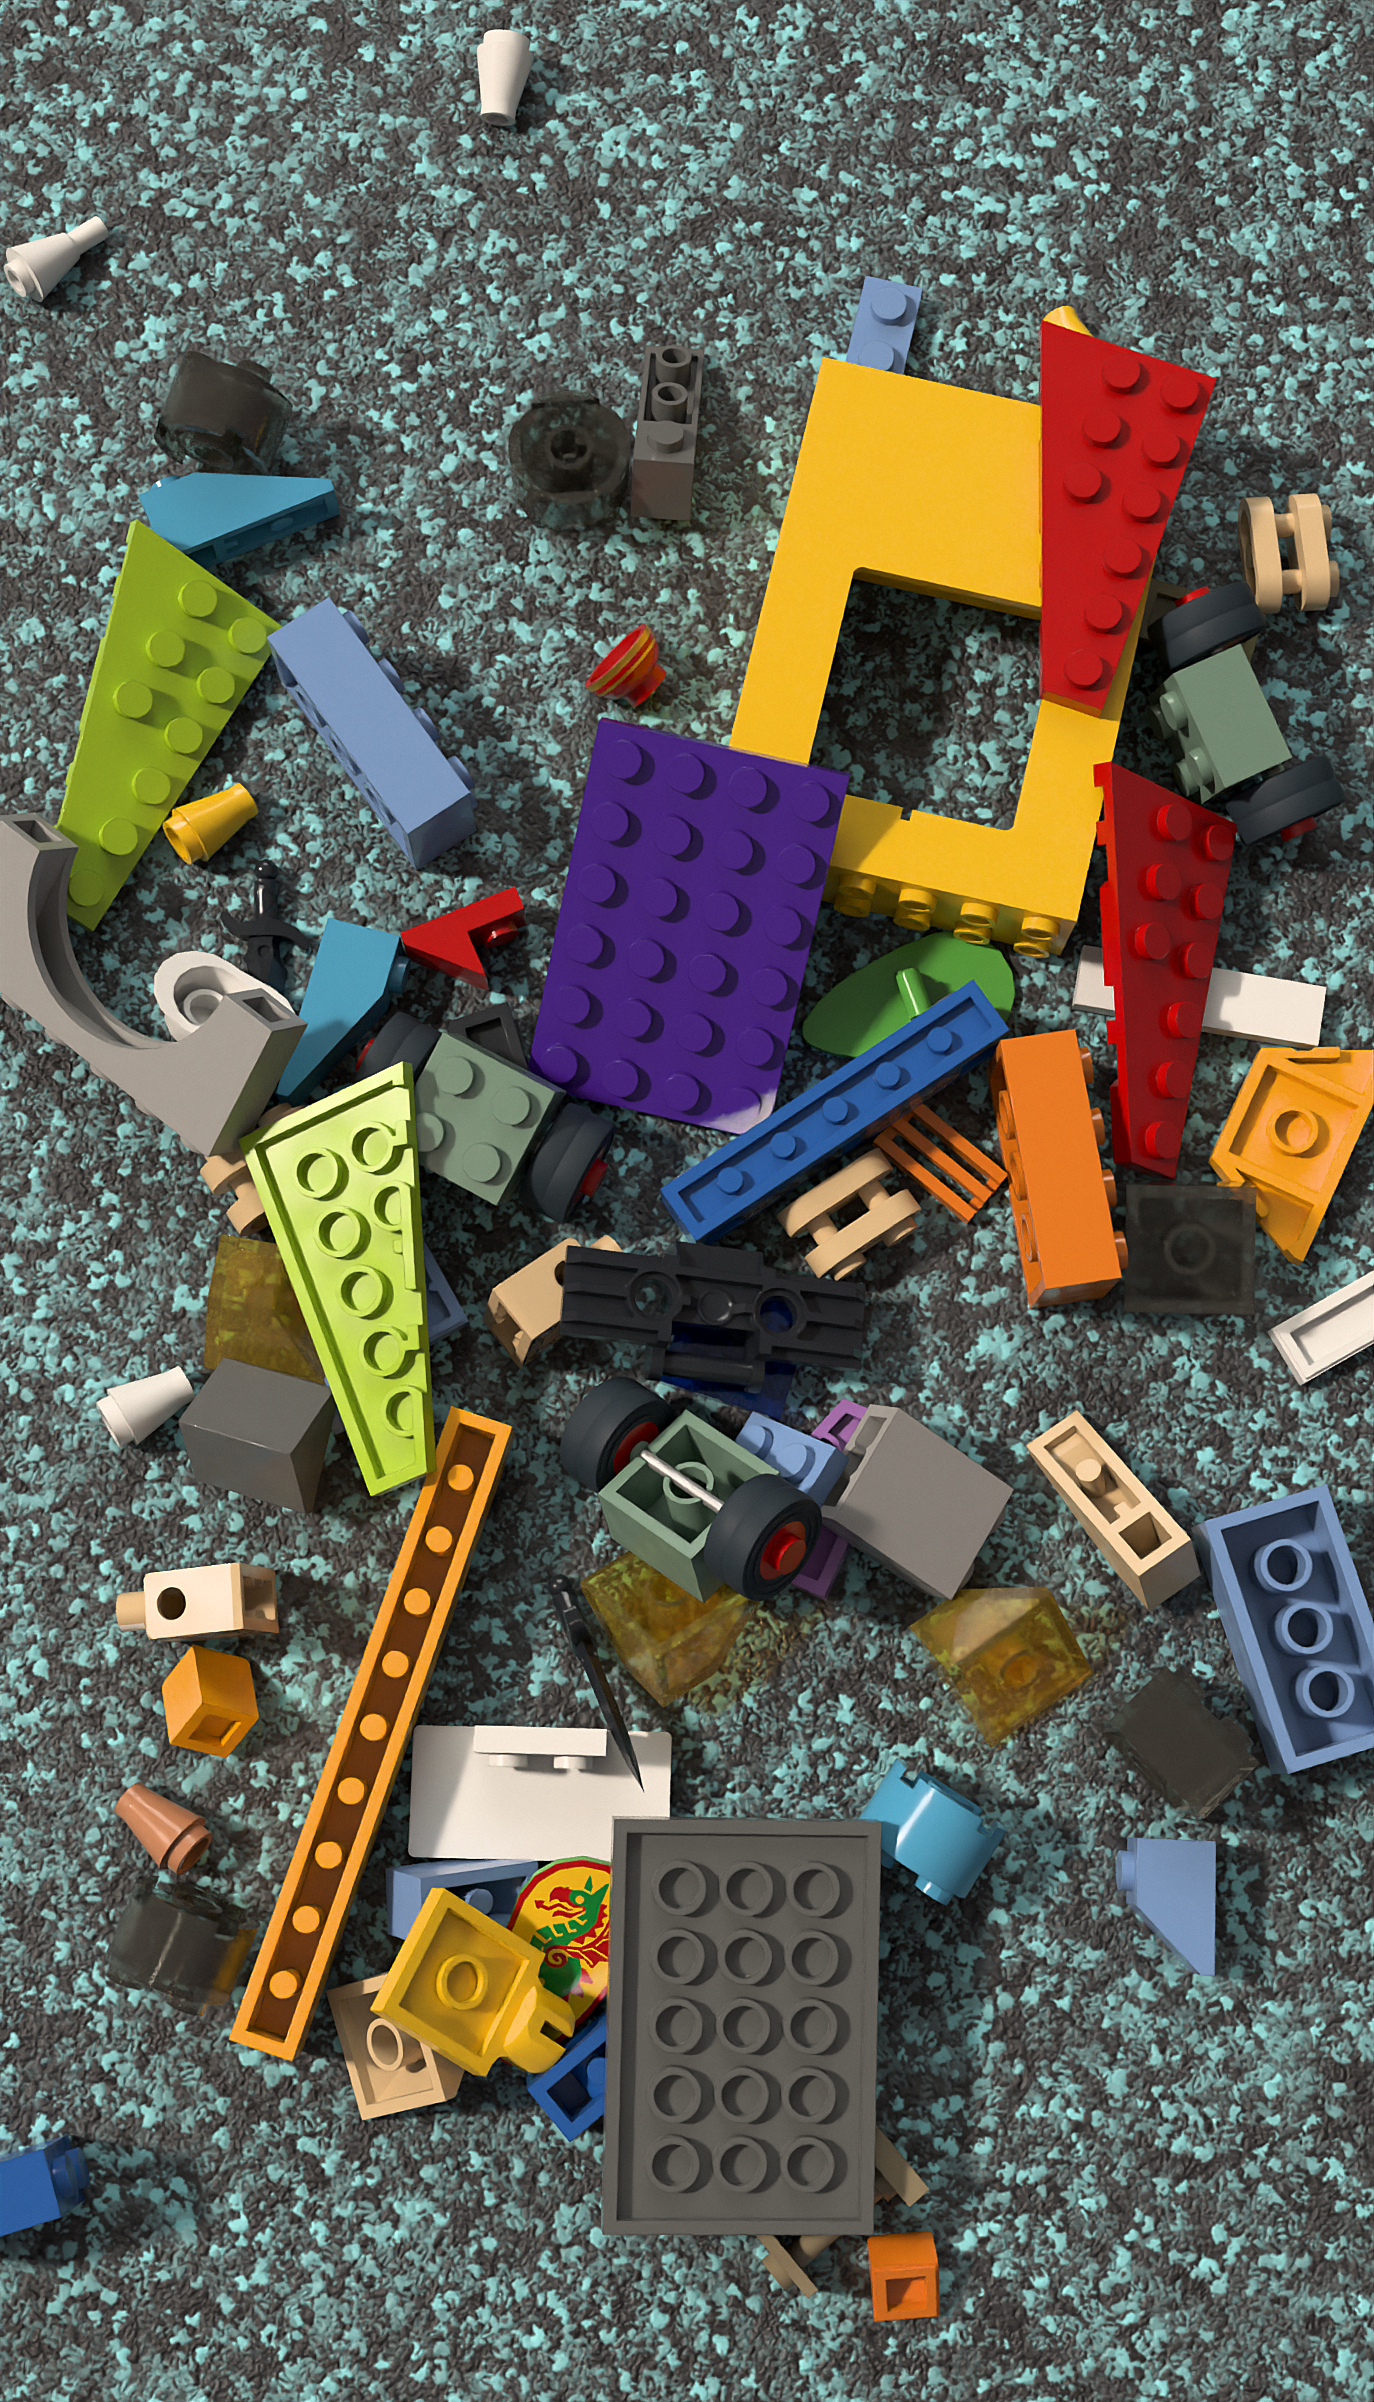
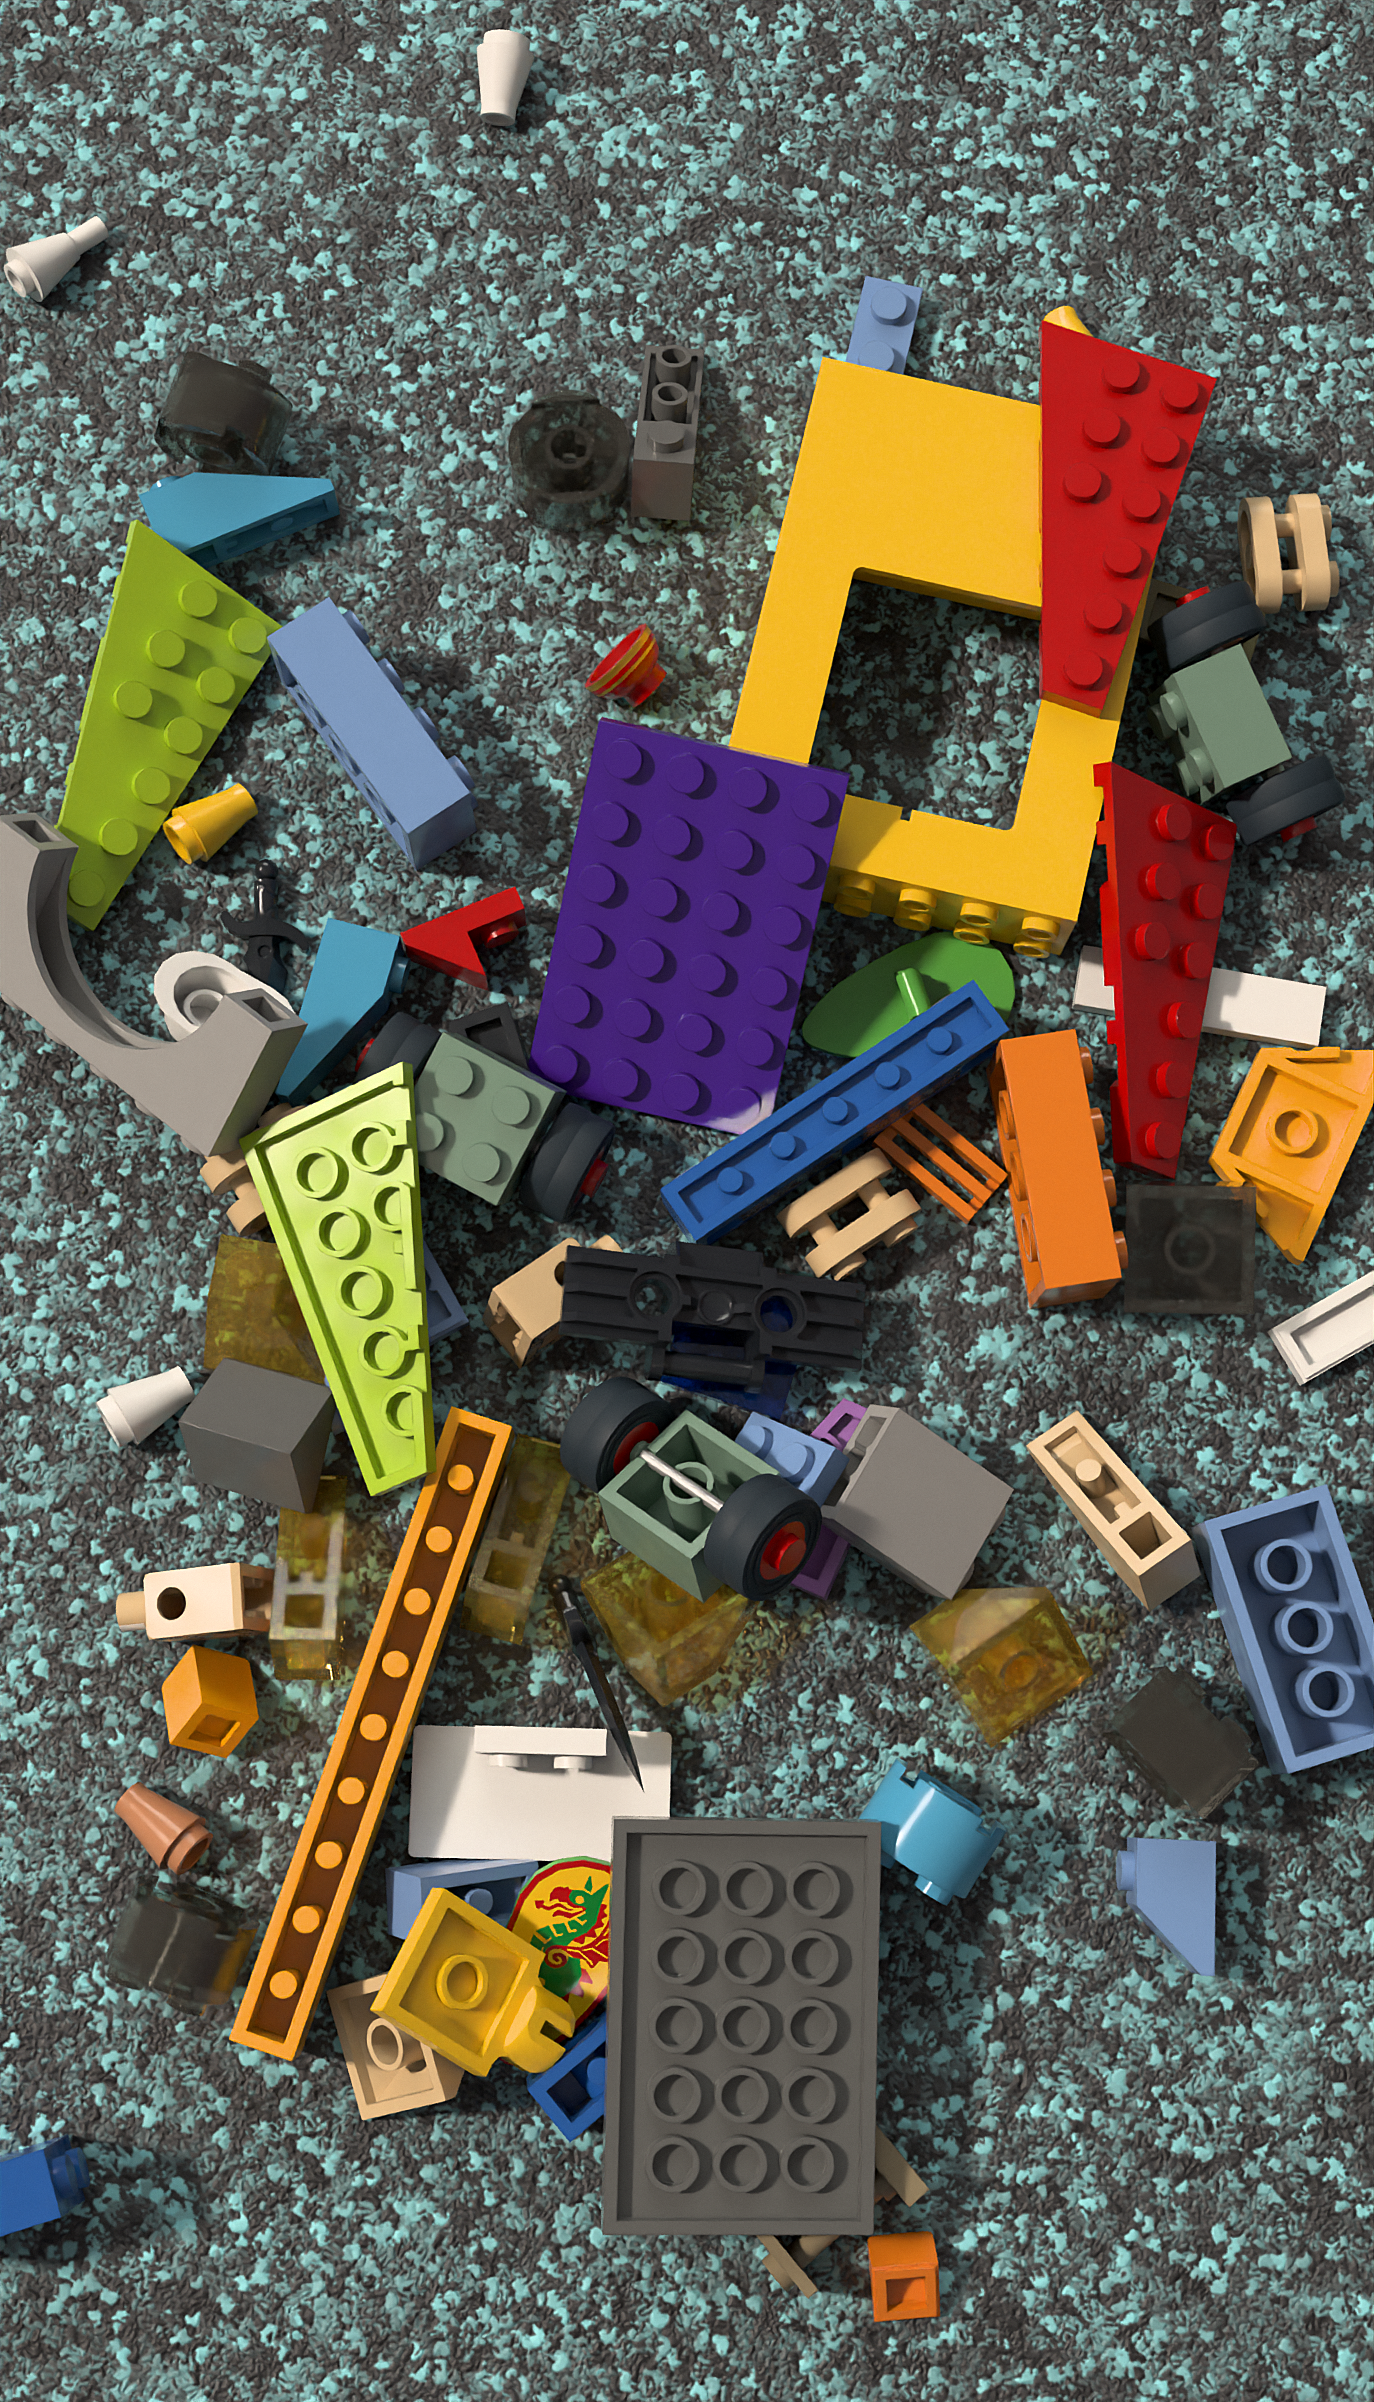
(311, 1586): none -> clear yellow slope
(517, 1542): none -> clear yellow slope

